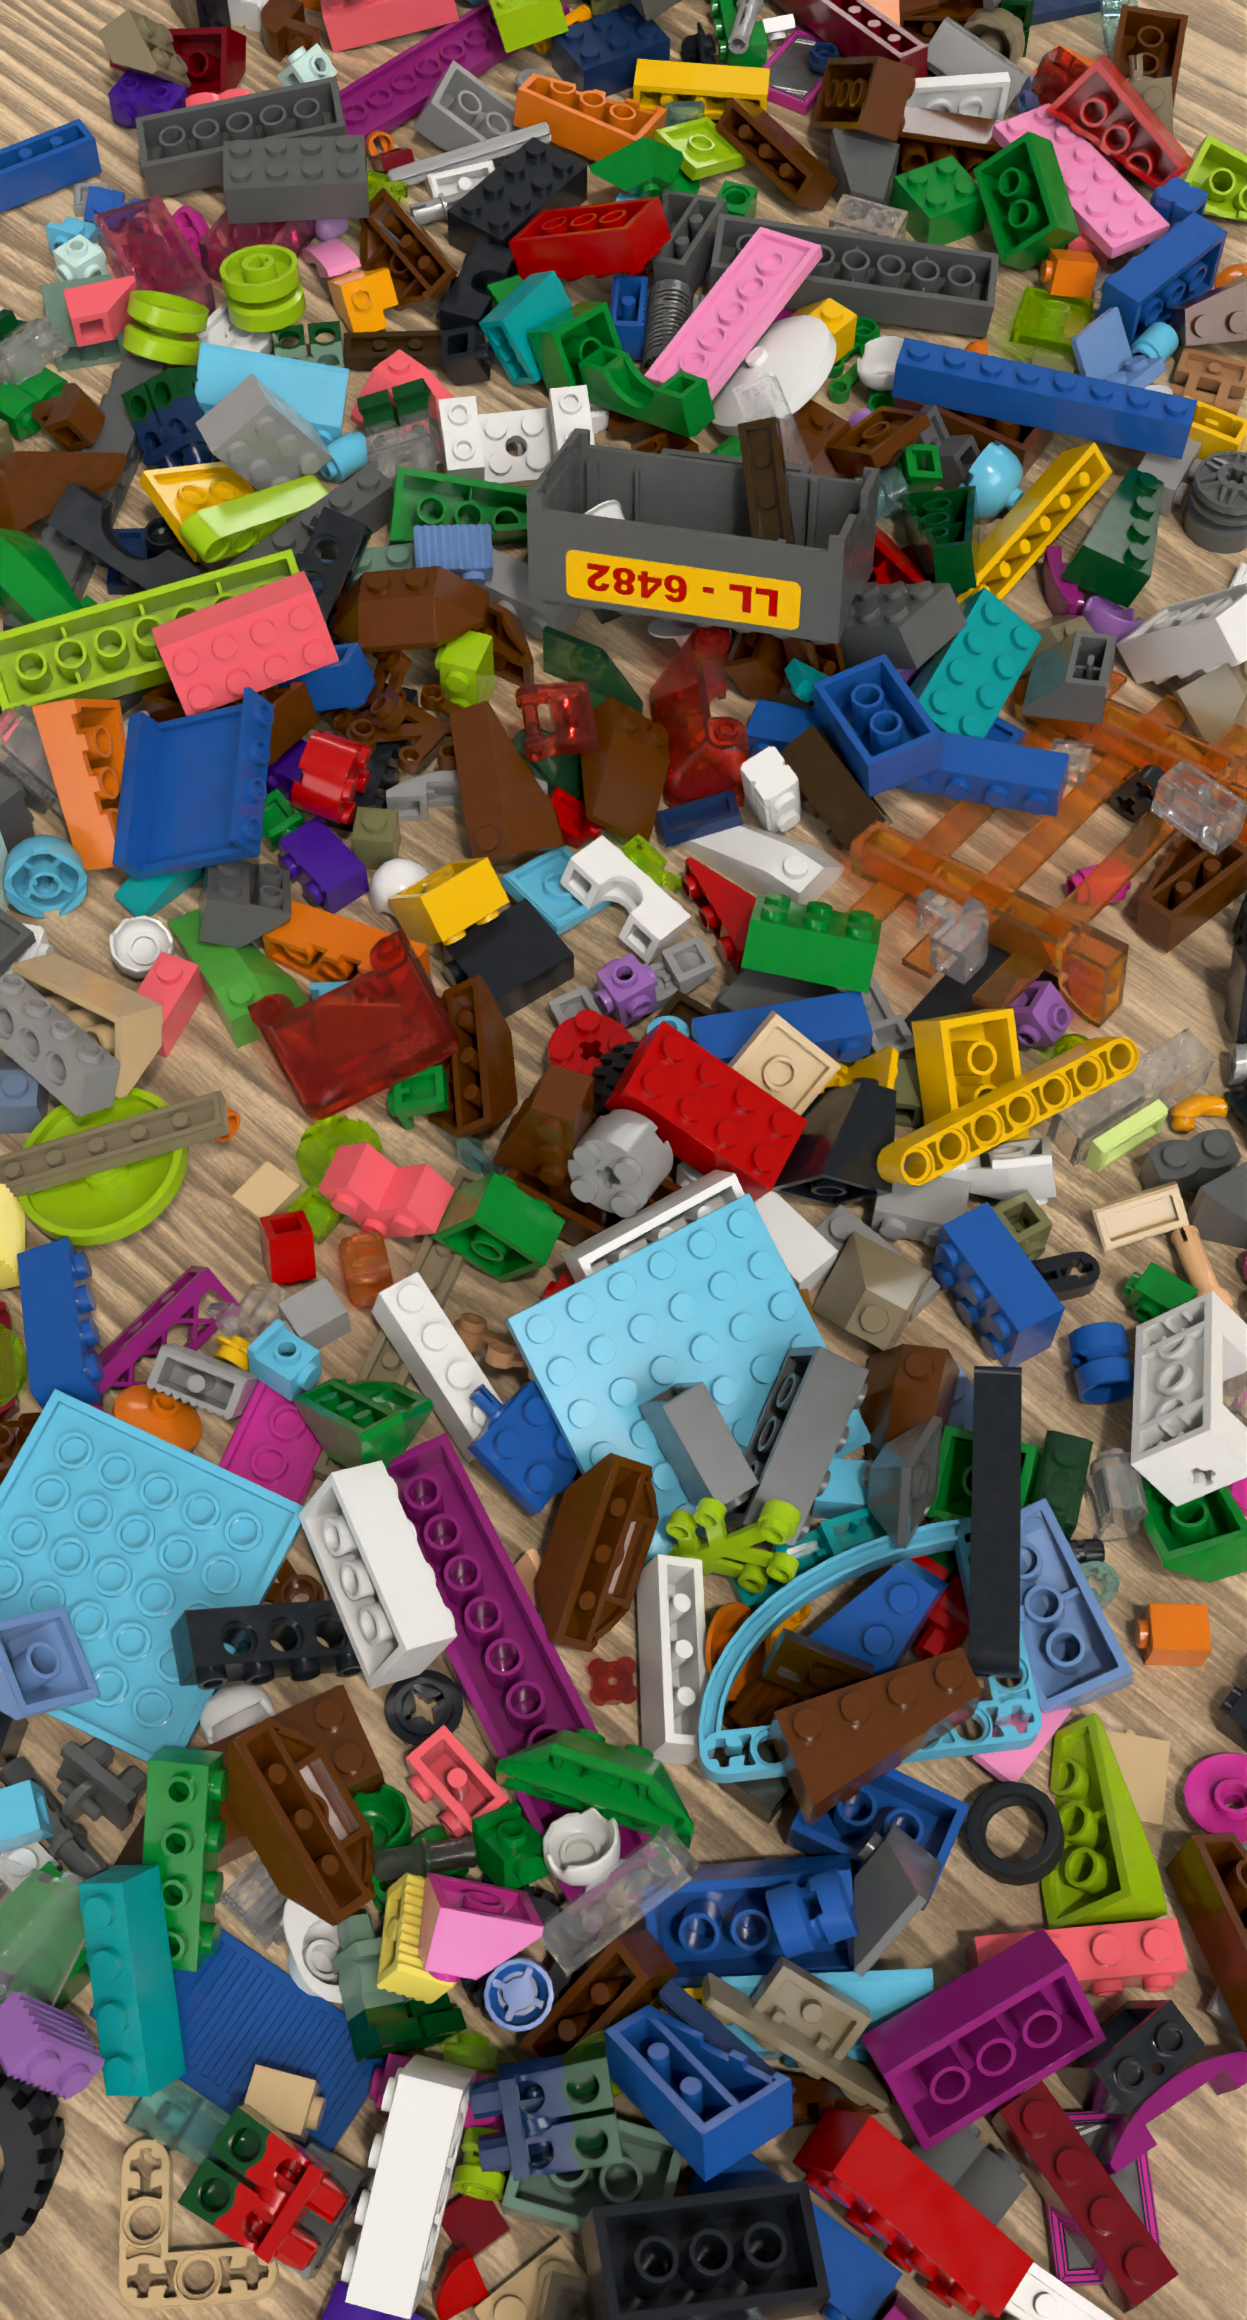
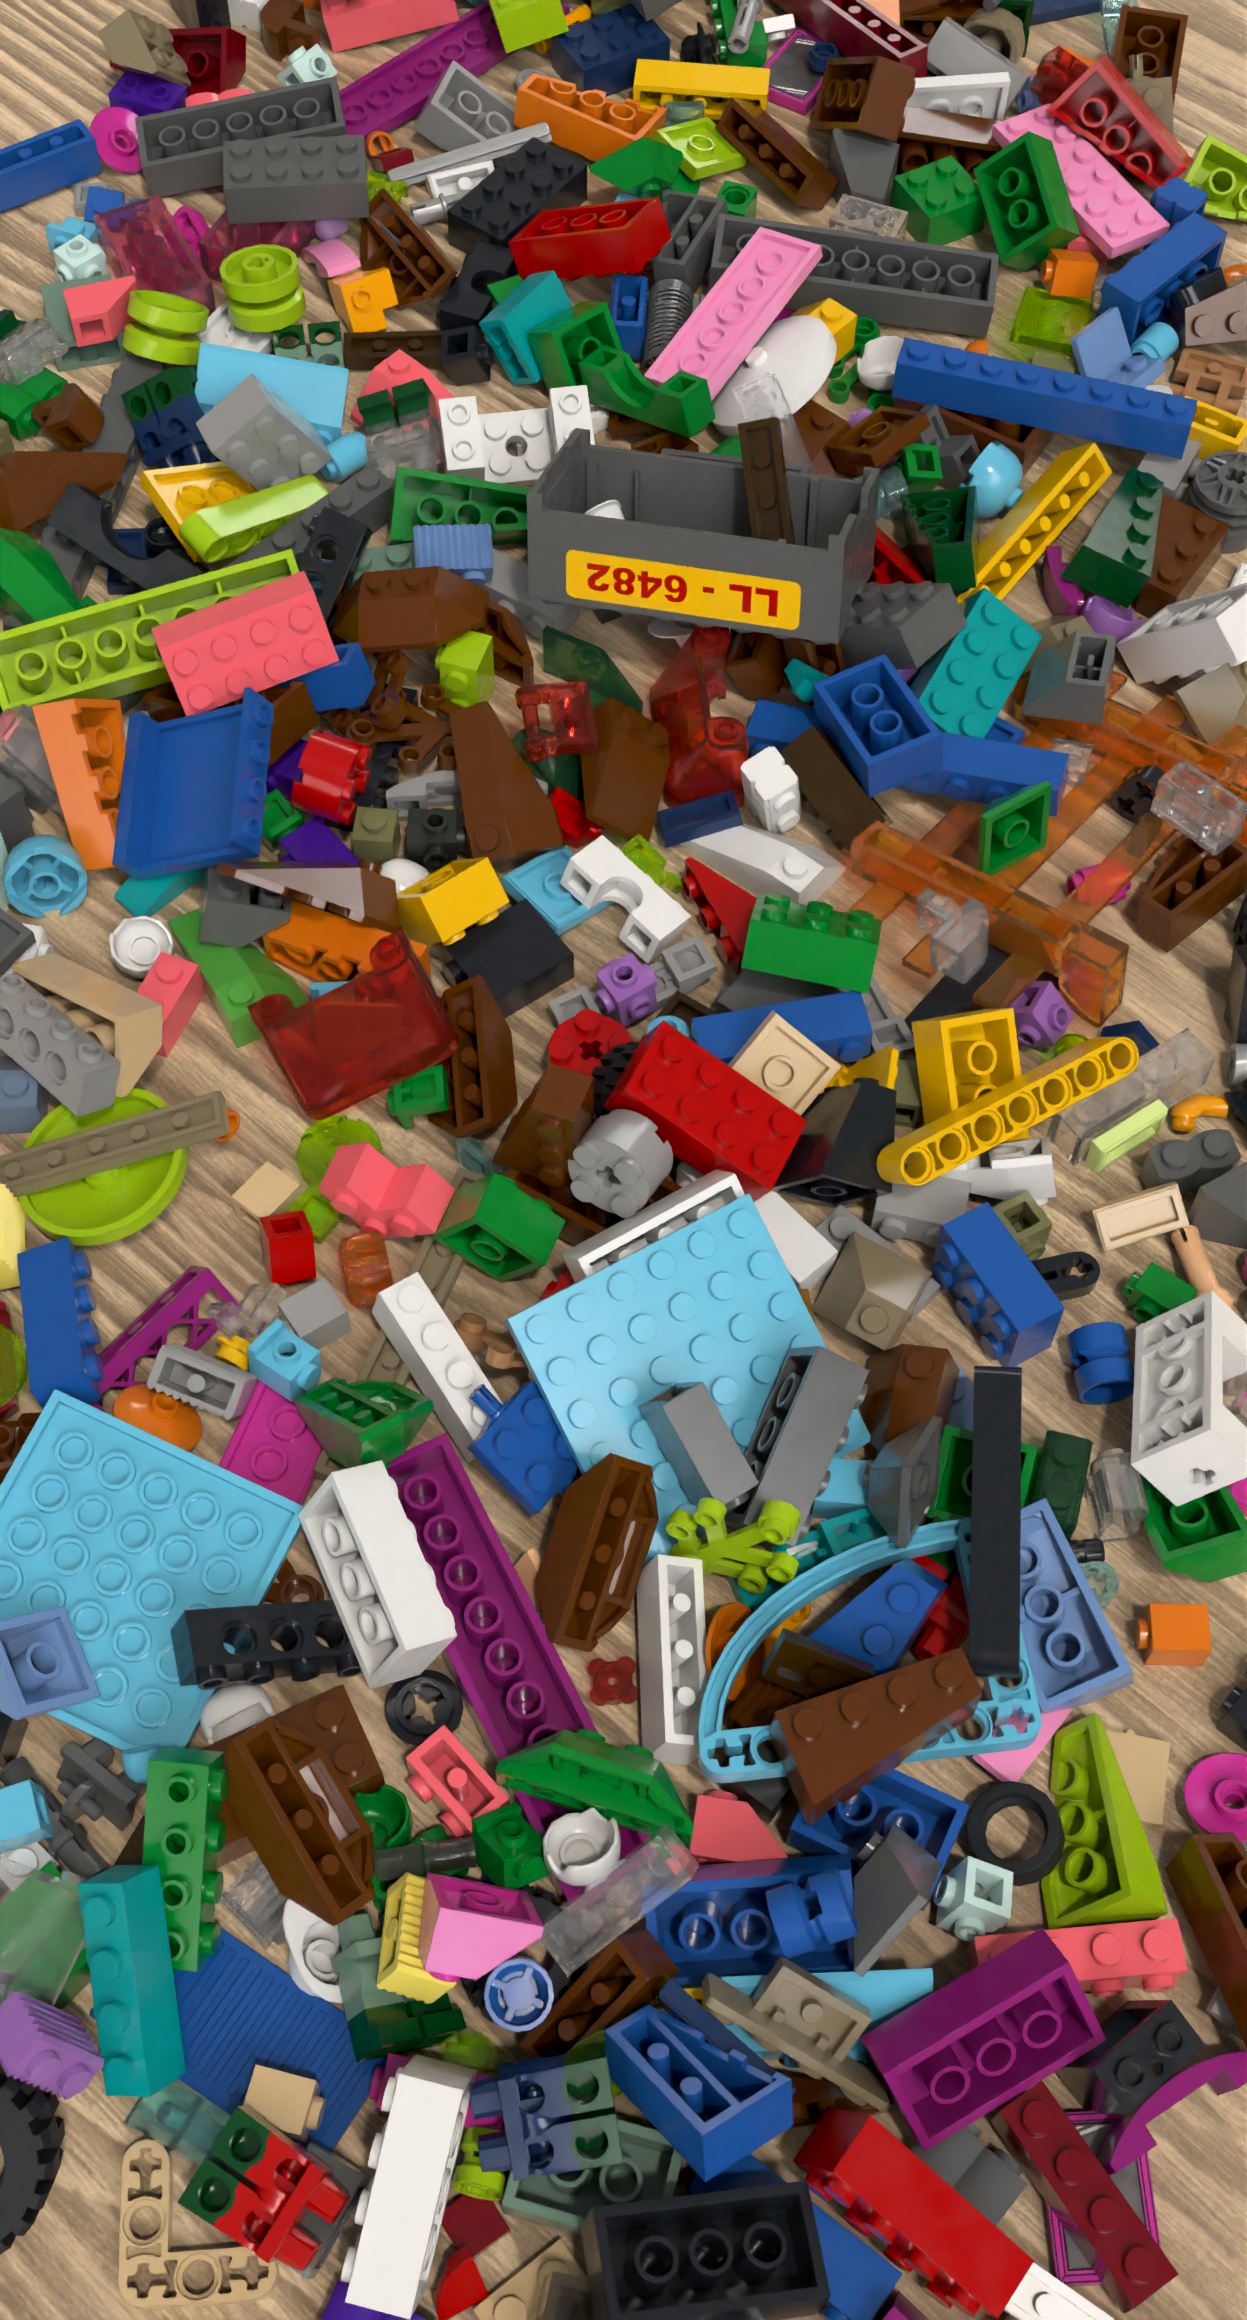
(117, 126): none -> dark pink dish
(136, 1761): none -> medium azure hinge
(336, 885): none -> reddish brown wedge
(434, 836): none -> pearl dark grey brick
(730, 1832): none -> coral slope
(974, 1899): none -> light aqua brick
(1013, 827): none -> green slope
(1135, 1031): none -> dark blue tile
(1183, 556): none -> reddish brown wedge
(1198, 288): none -> black beam

